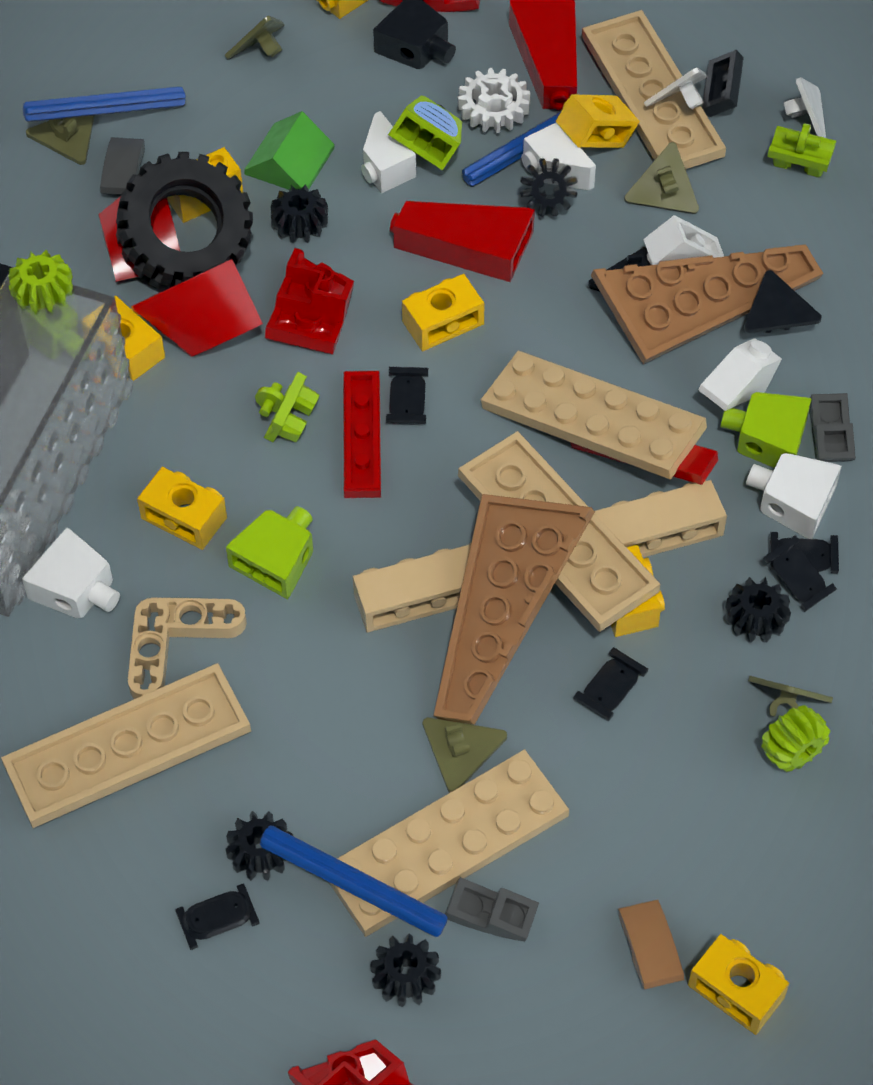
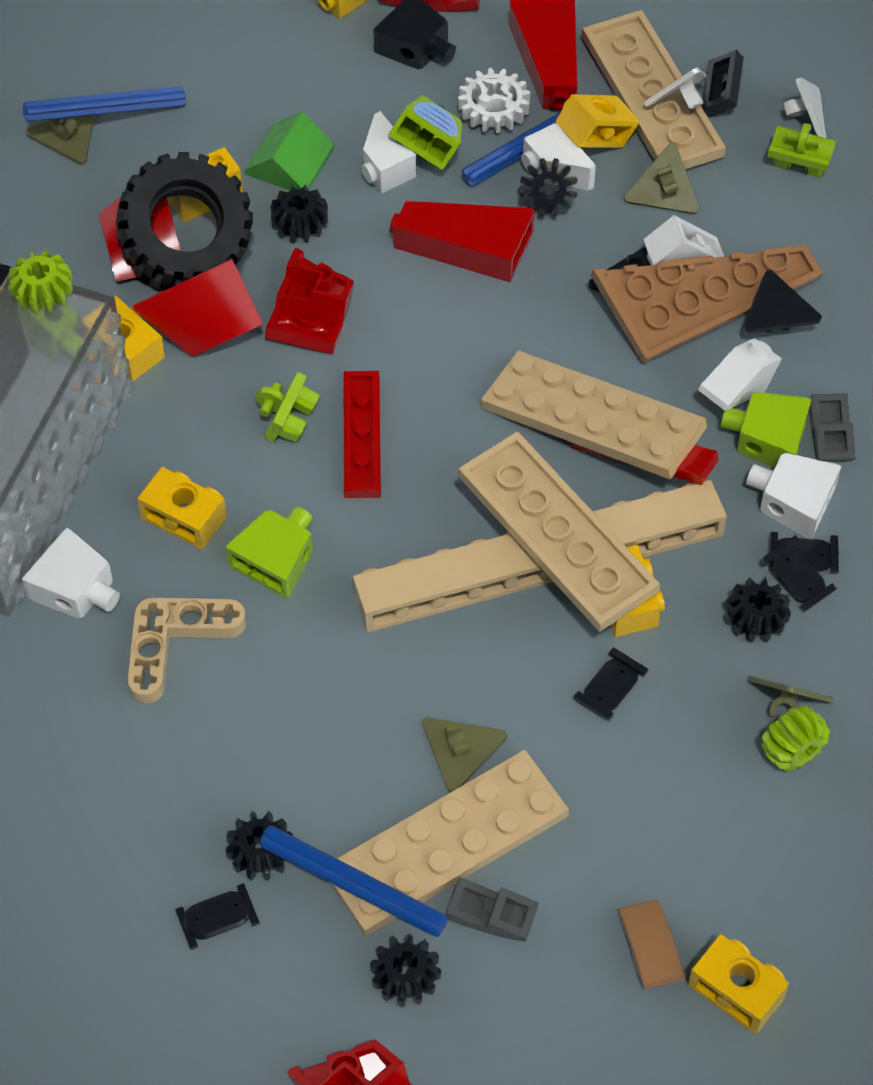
(120, 163): dark grey slope -> none
(125, 745): tan plate -> none
(260, 33): olive piece -> none
(407, 395): black piece -> none
(443, 312): yellow brick -> none
(508, 575): medium nougat wing -> none

